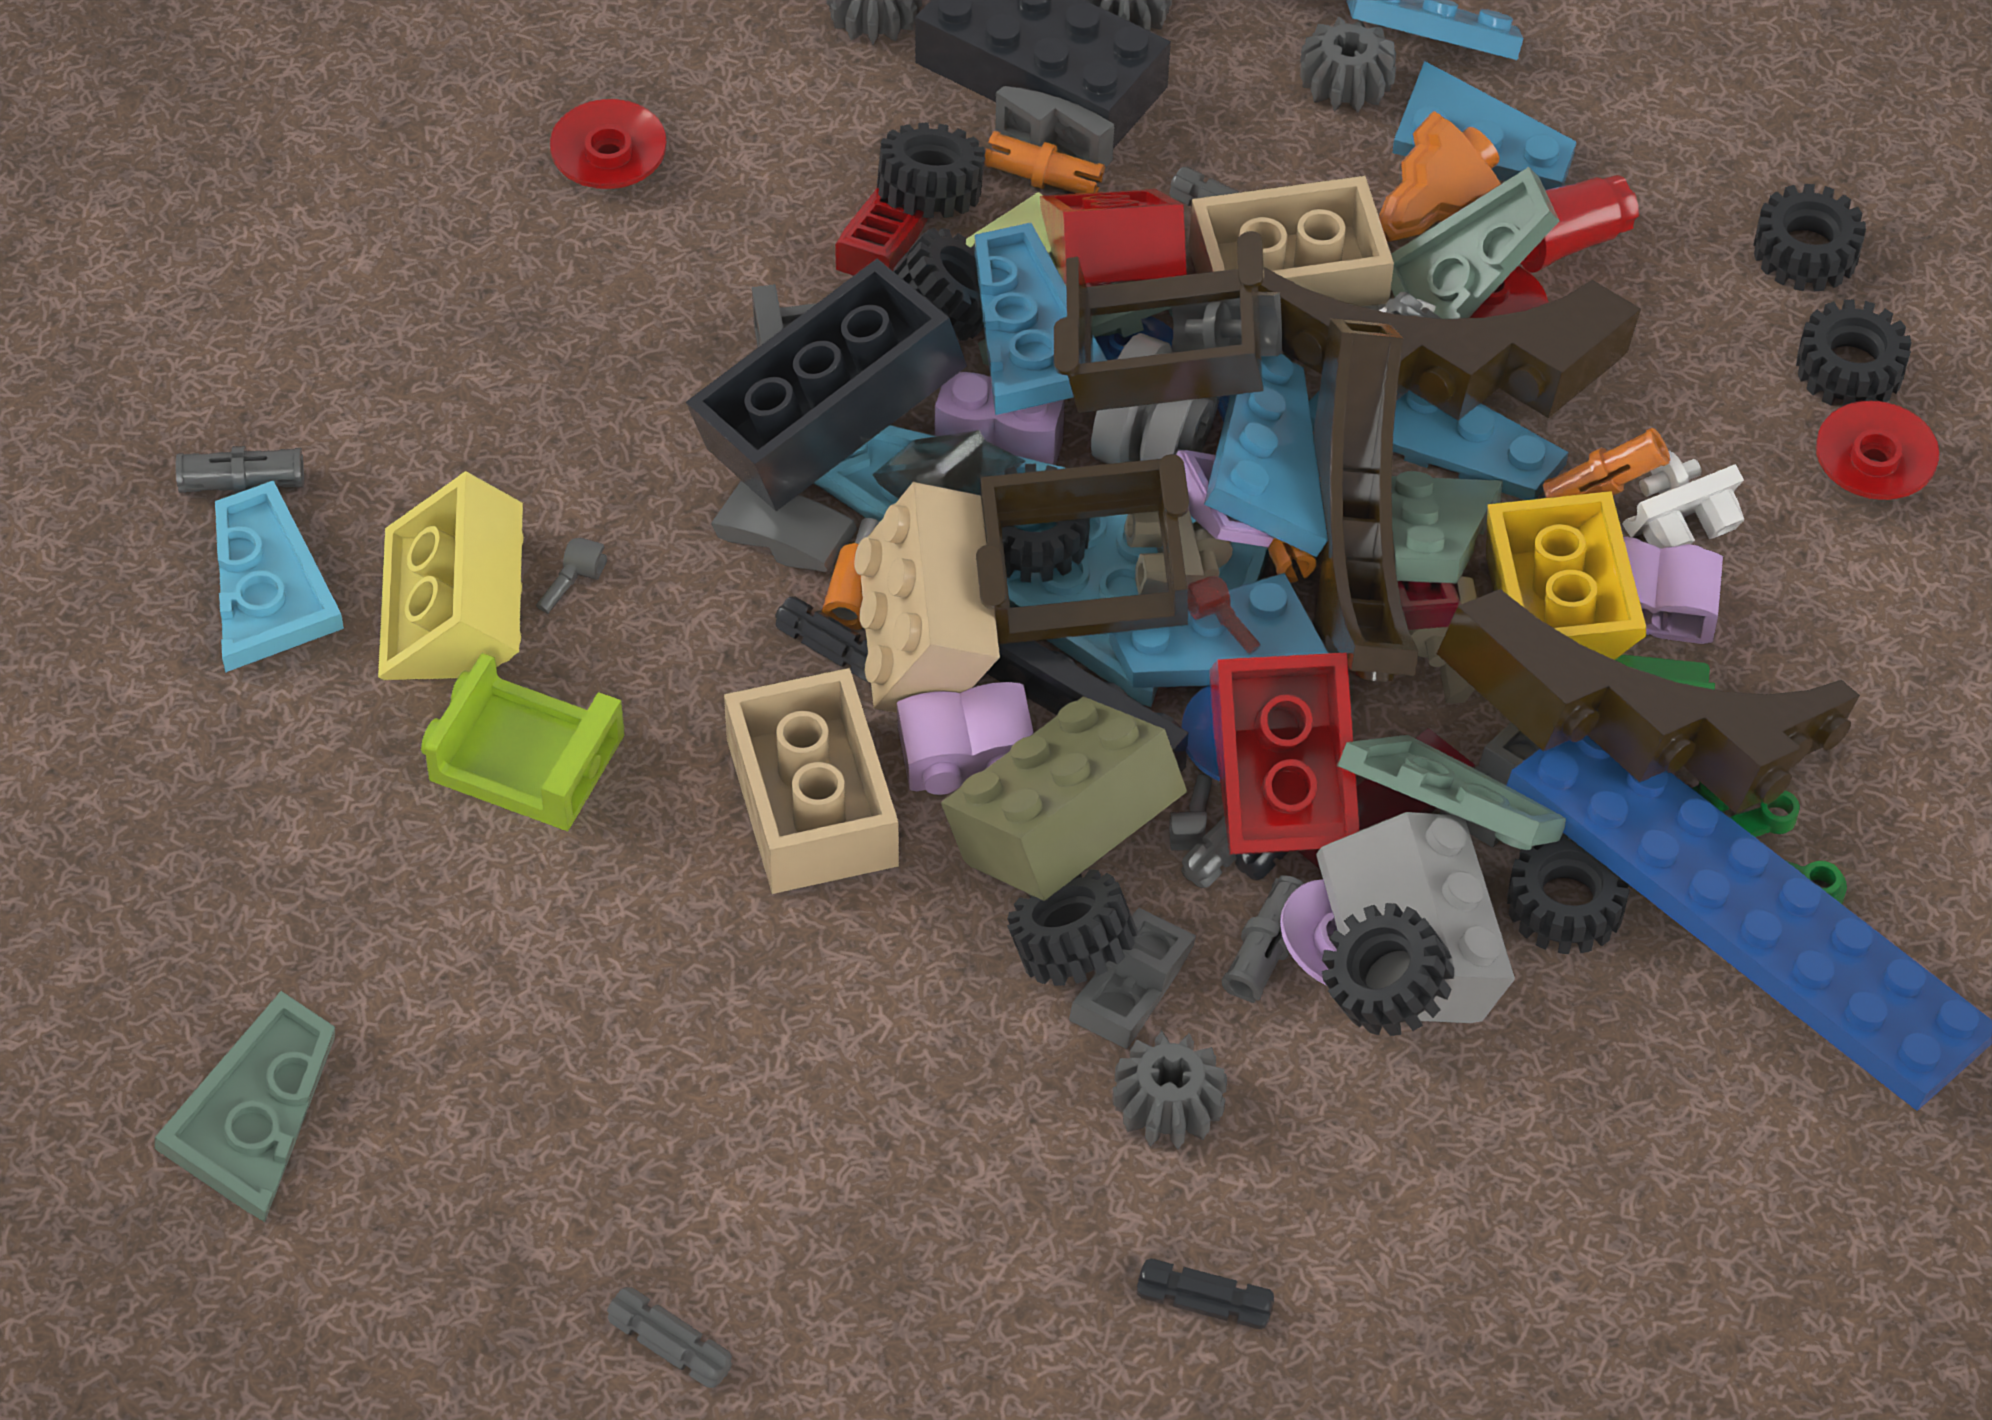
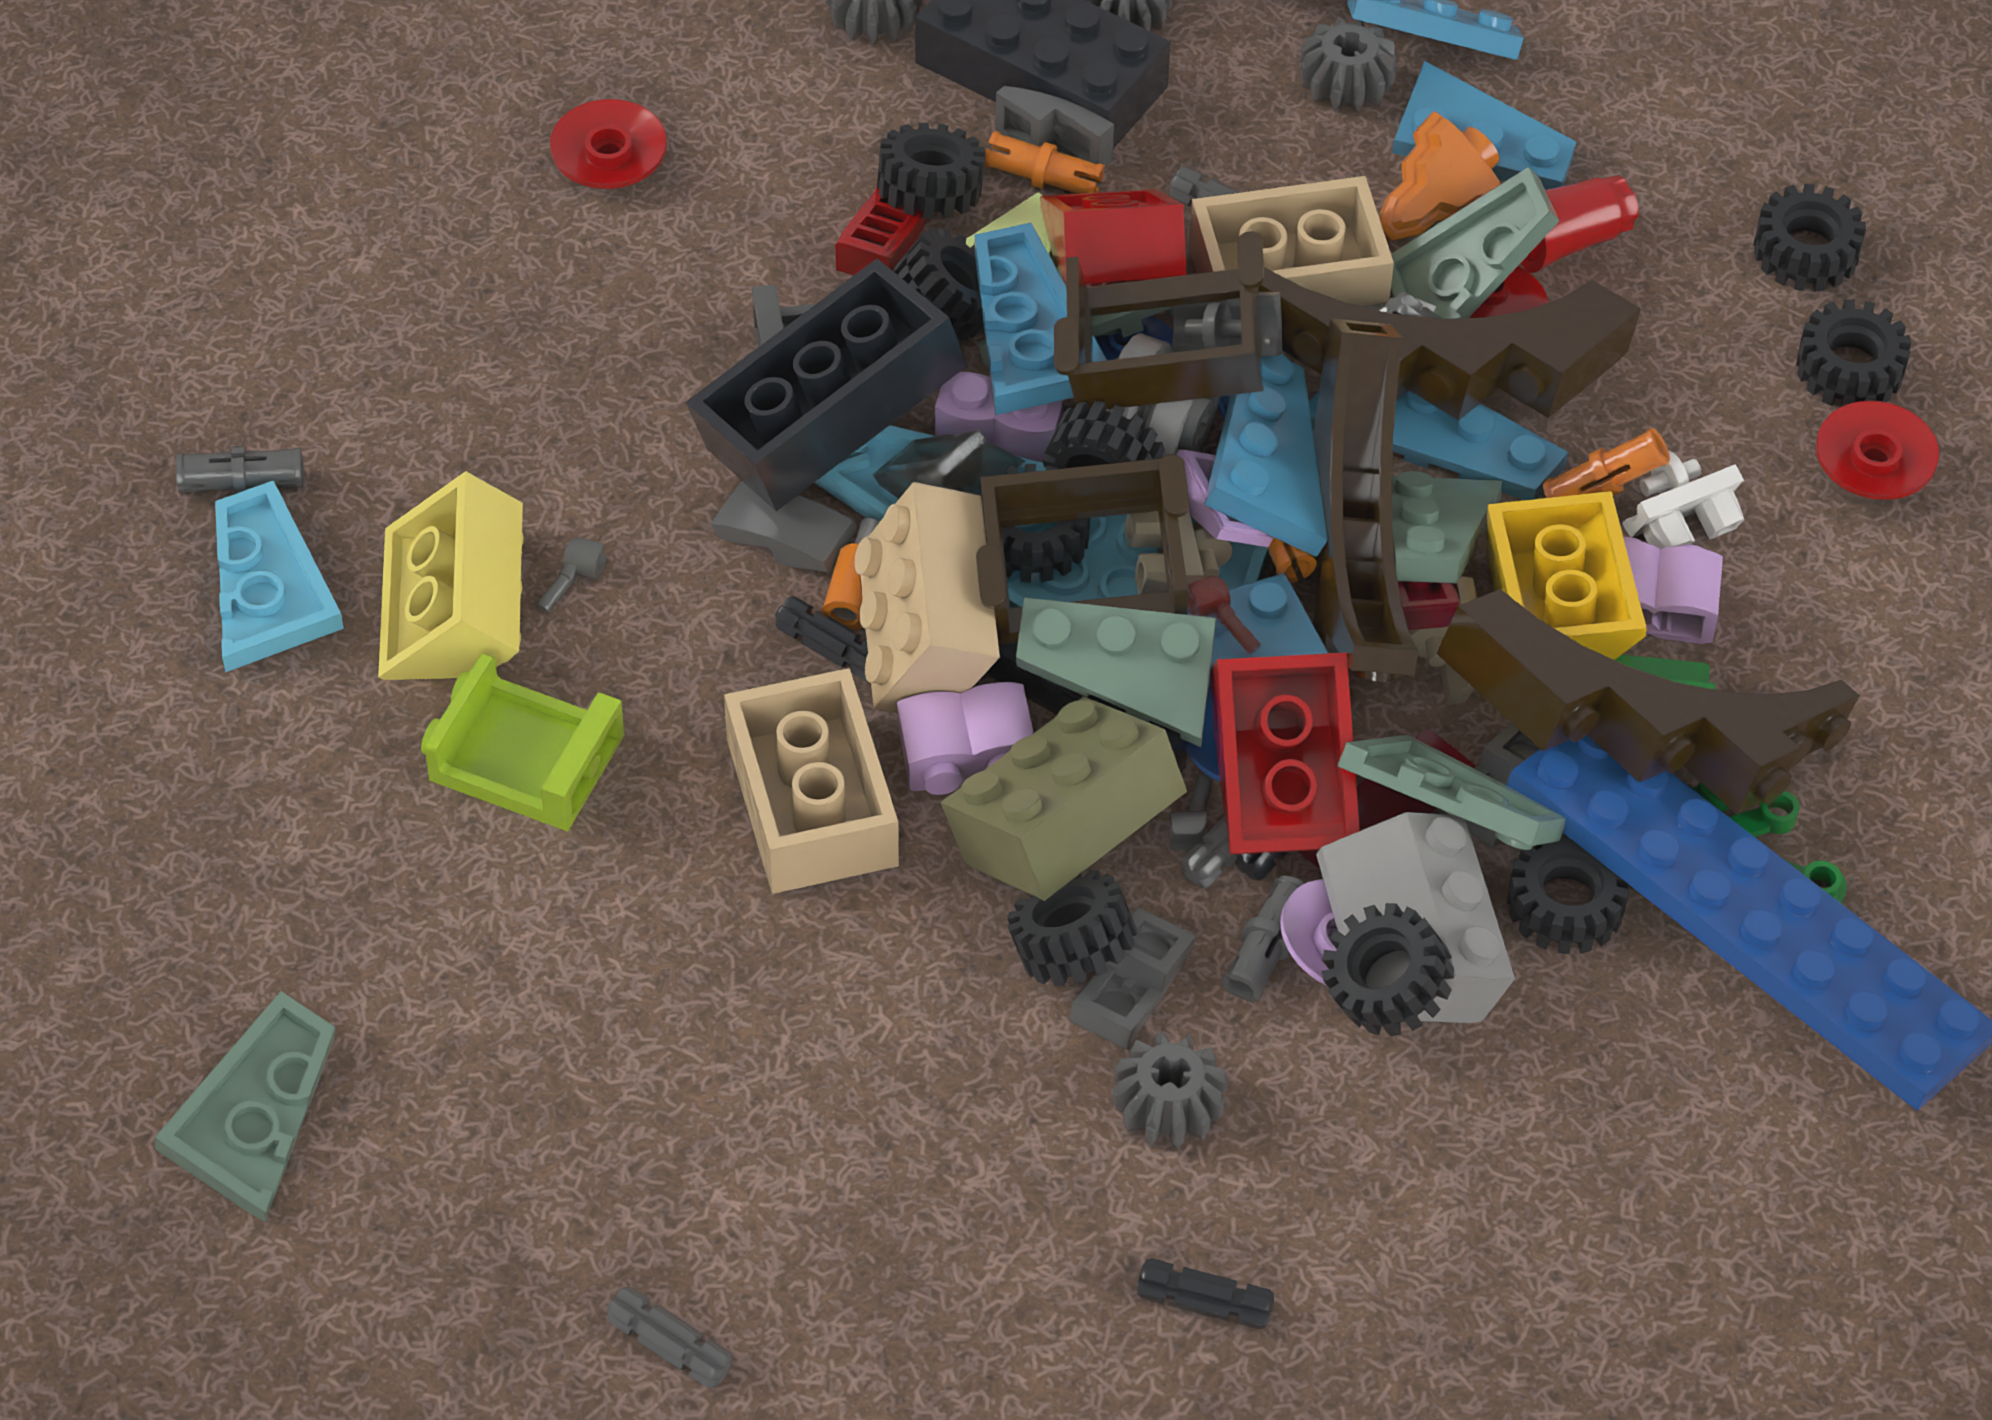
(1100, 438): none -> black tyre
(1129, 657): none -> sand green wing

